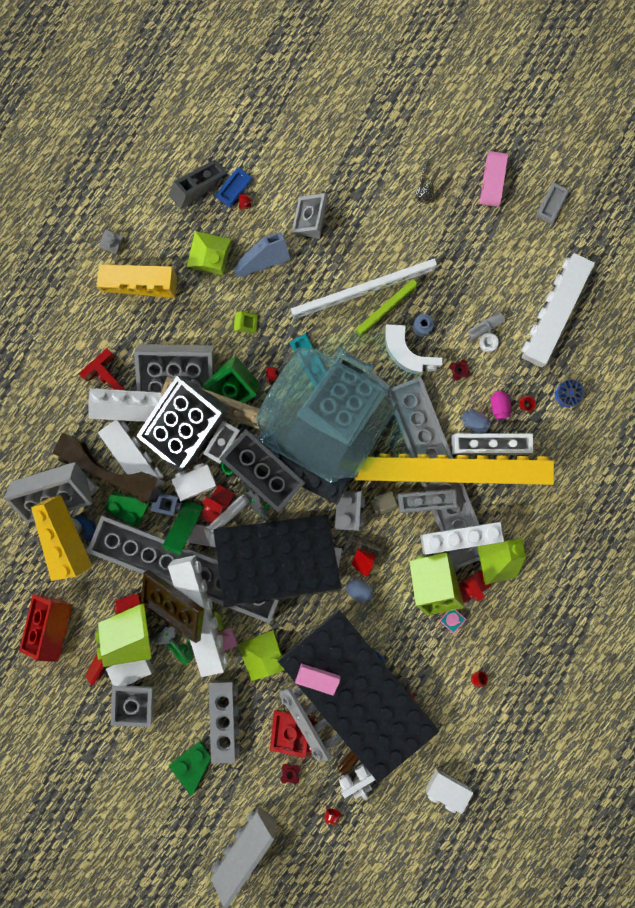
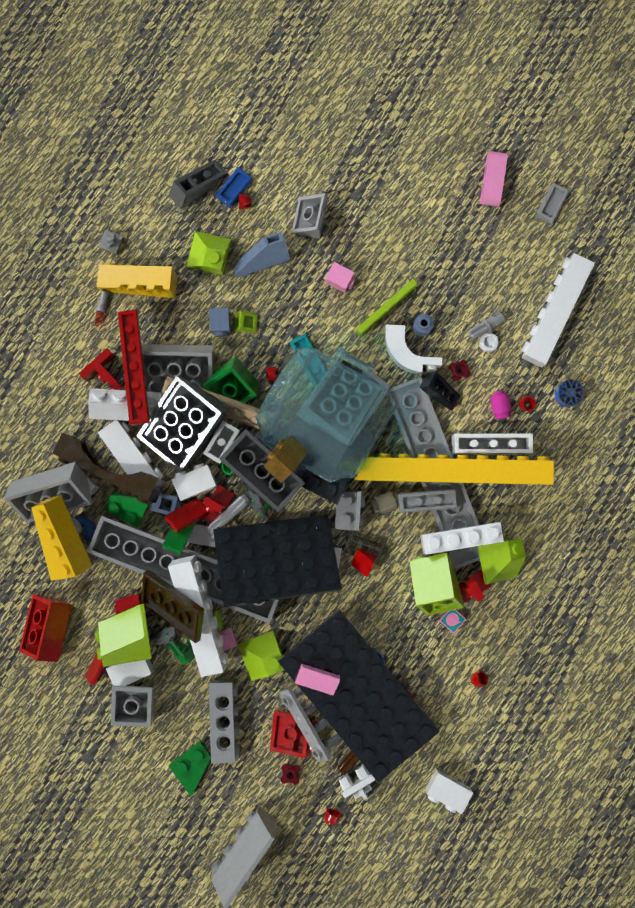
(101, 308): none -> light grey piece
(133, 367): none -> red tile
(186, 515): none -> red tile
(220, 322): none -> sand blue brick
(285, 459): none -> pearl gold brick
(340, 277): none -> bright pink brick
(359, 590): sand blue brick -> none
(363, 289): white tile -> none
(426, 193): clear smoke plant -> none
(430, 384): none -> black slope
(475, 421): sand blue brick -> none

